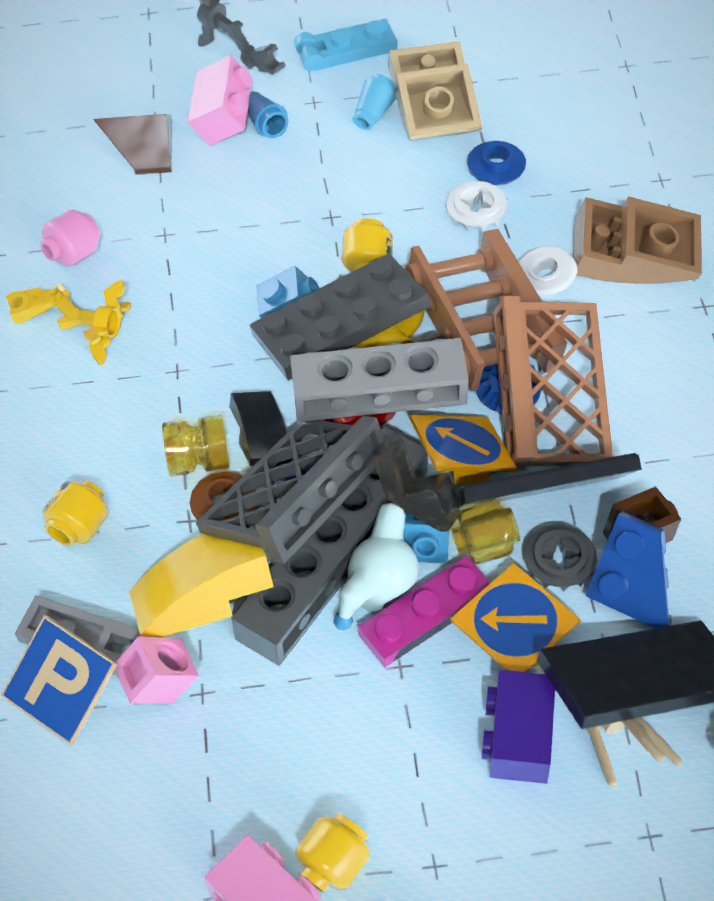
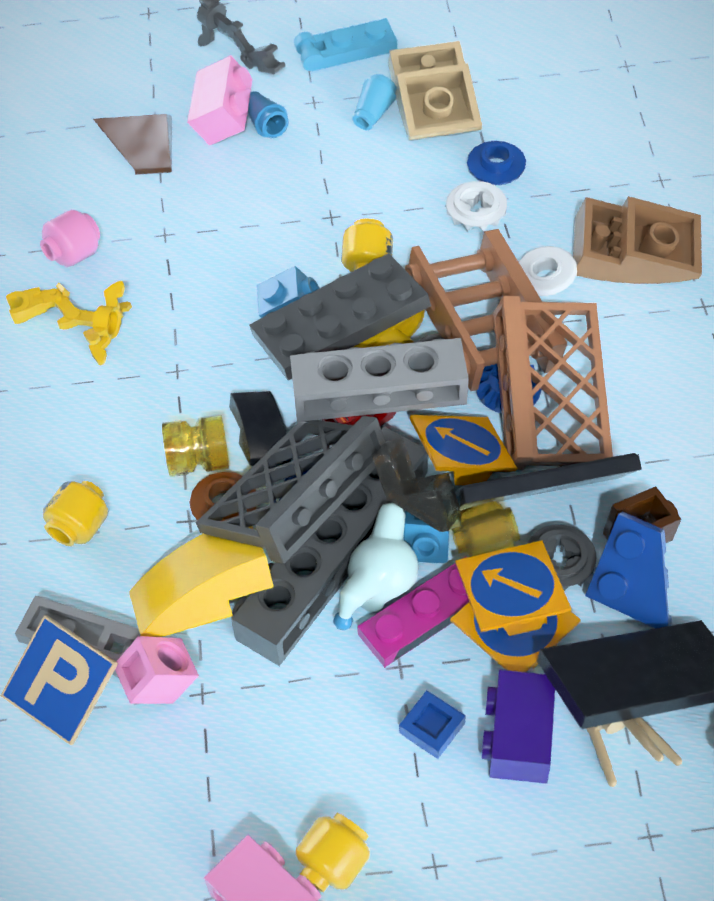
(432, 724): none -> blue plate
(513, 588): none -> piece

